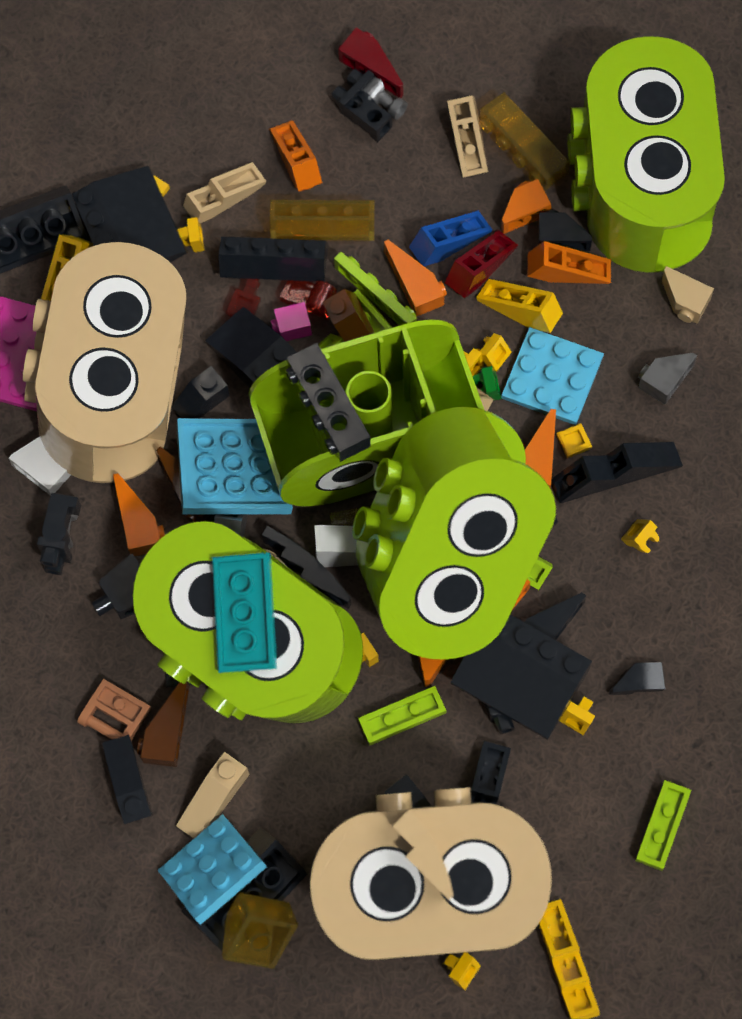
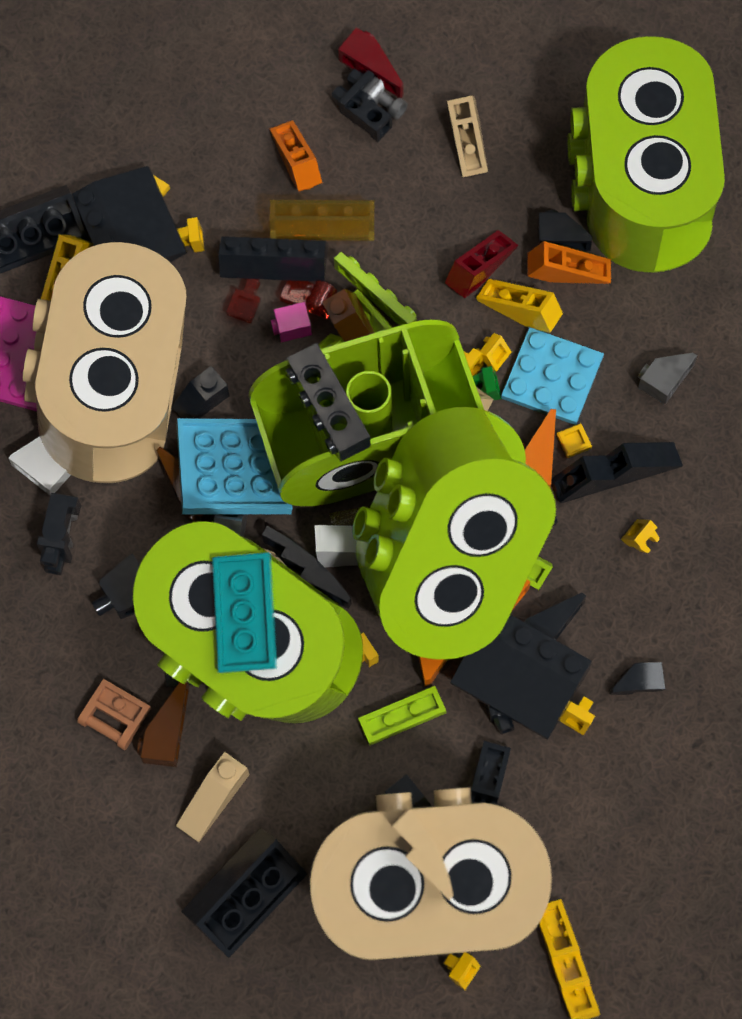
(127, 779): black slope -> none
(138, 521): orange slope -> none
(211, 869): medium azure plate -> none
(223, 192): tan slope -> none
(249, 346): black slope -> none
(258, 930): clear yellow slope -> none
(417, 282): orange slope -> none
(447, 237): blue slope -> none
(524, 141): clear yellow brick -> none
(525, 206): orange slope -> none
(663, 825): lime plate -> none
(686, 295): tan slope -> none

